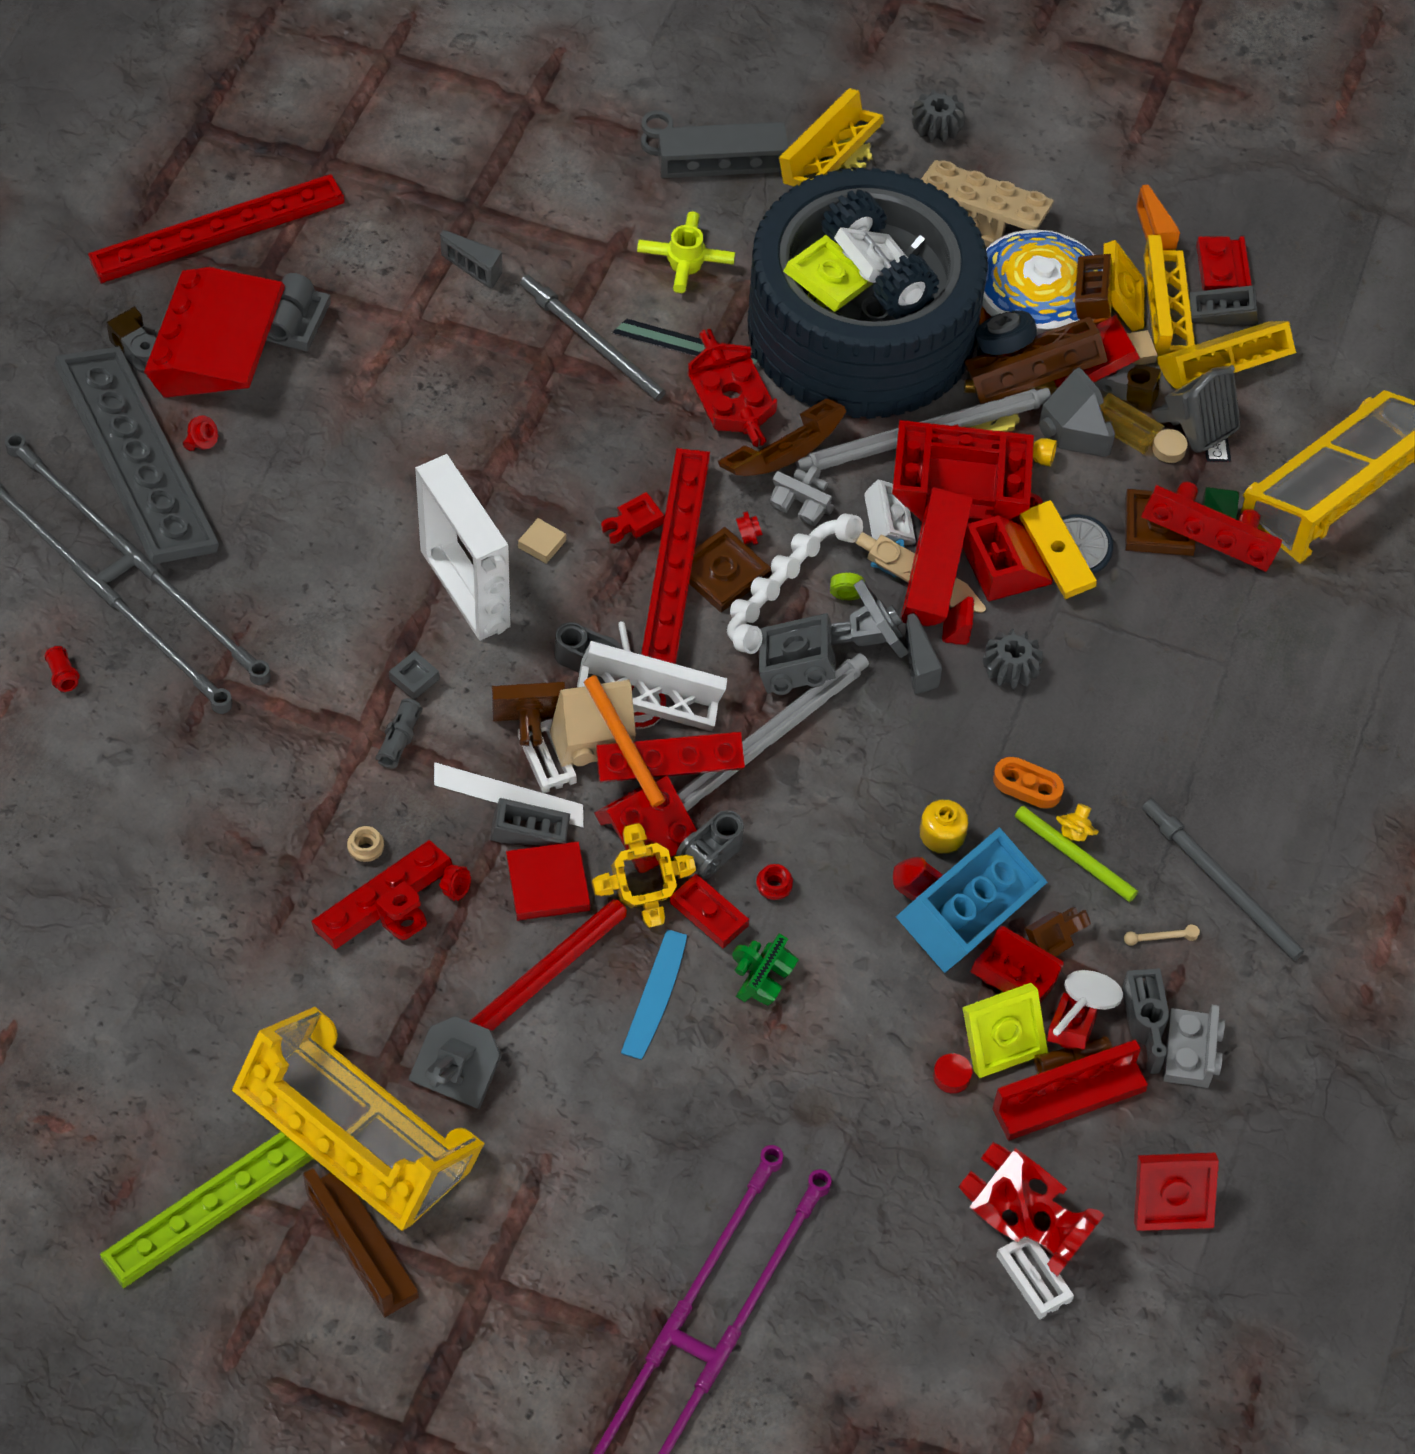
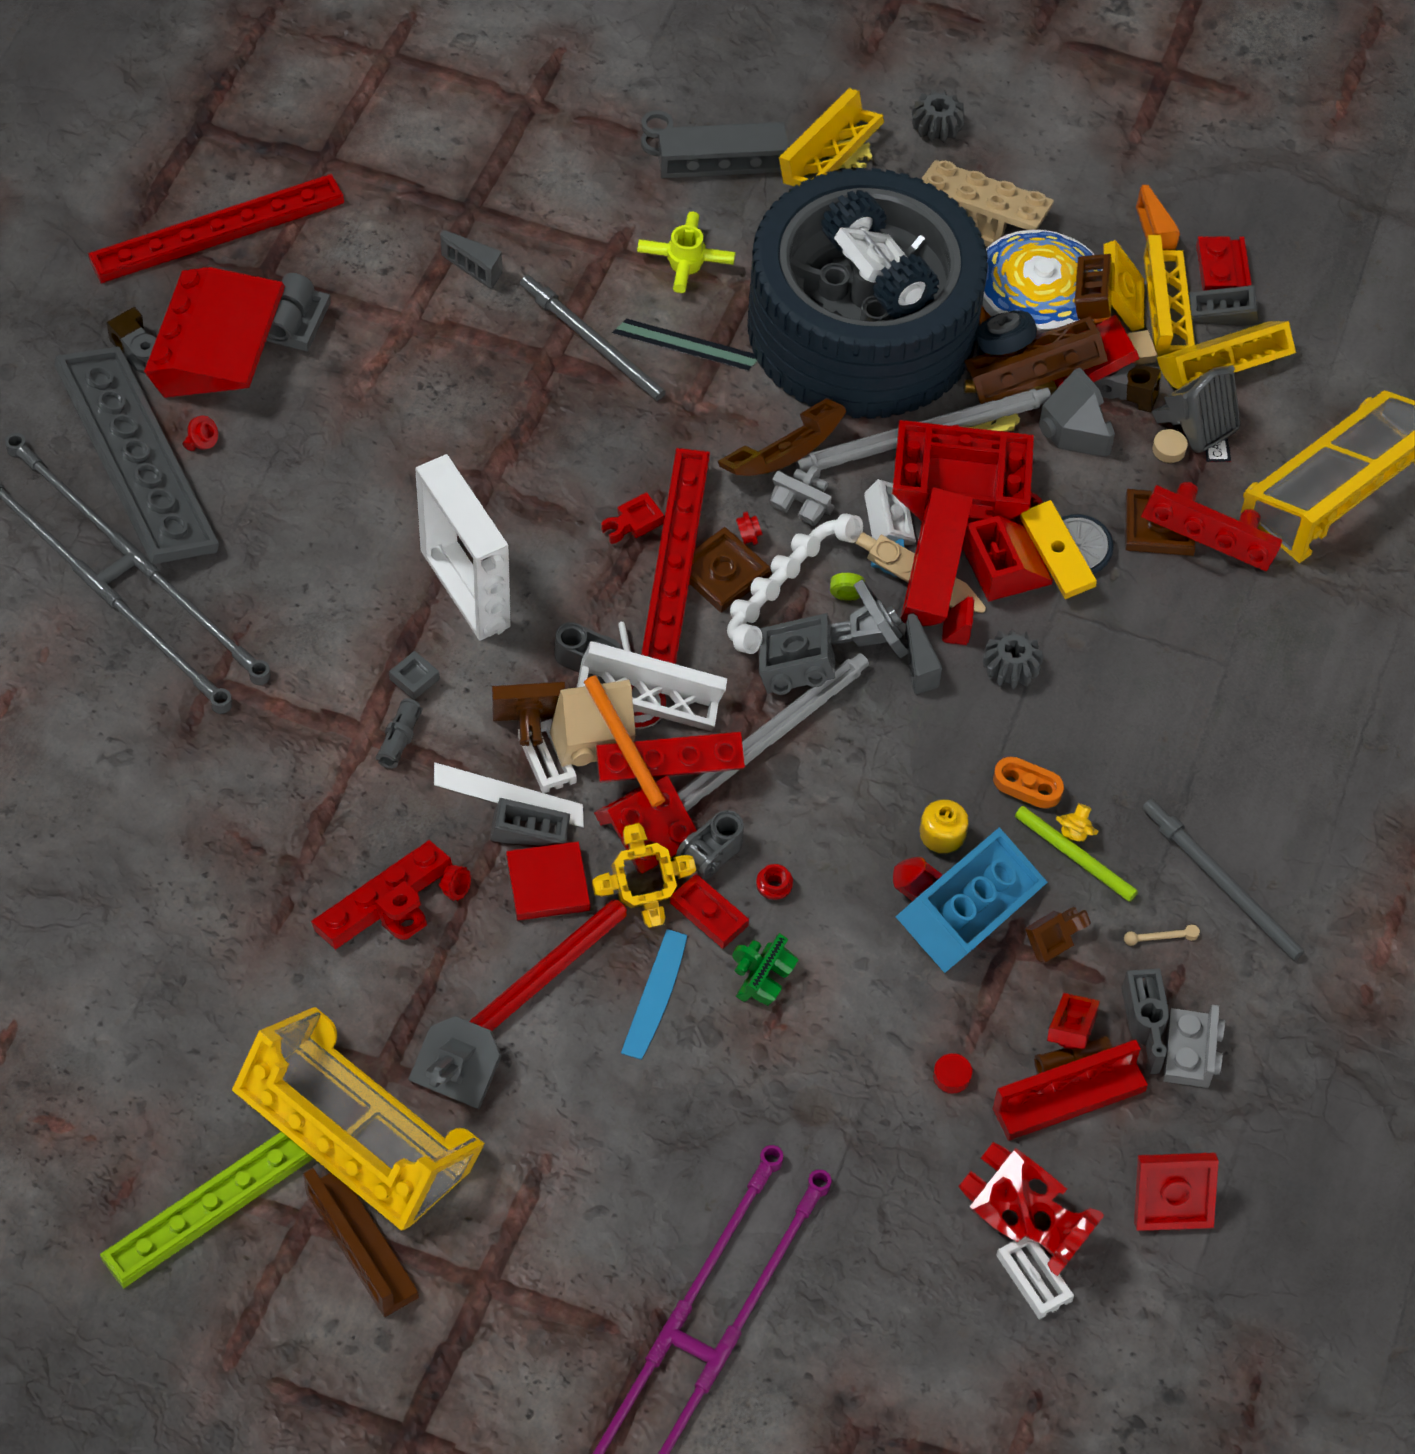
(63, 674): red pin -> none
(362, 836): tan plate -> none
(542, 540): tan tile -> none
(727, 369): red plate -> none
(827, 274): neon yellow tile -> none
(1005, 1030): neon yellow tile -> none
(1016, 962): red bracket -> none
(1044, 451): yellow hinge -> none
(1091, 990): white piece -> none
(1124, 426): clear yellow tile -> none
(1222, 501): dark green slope -> none

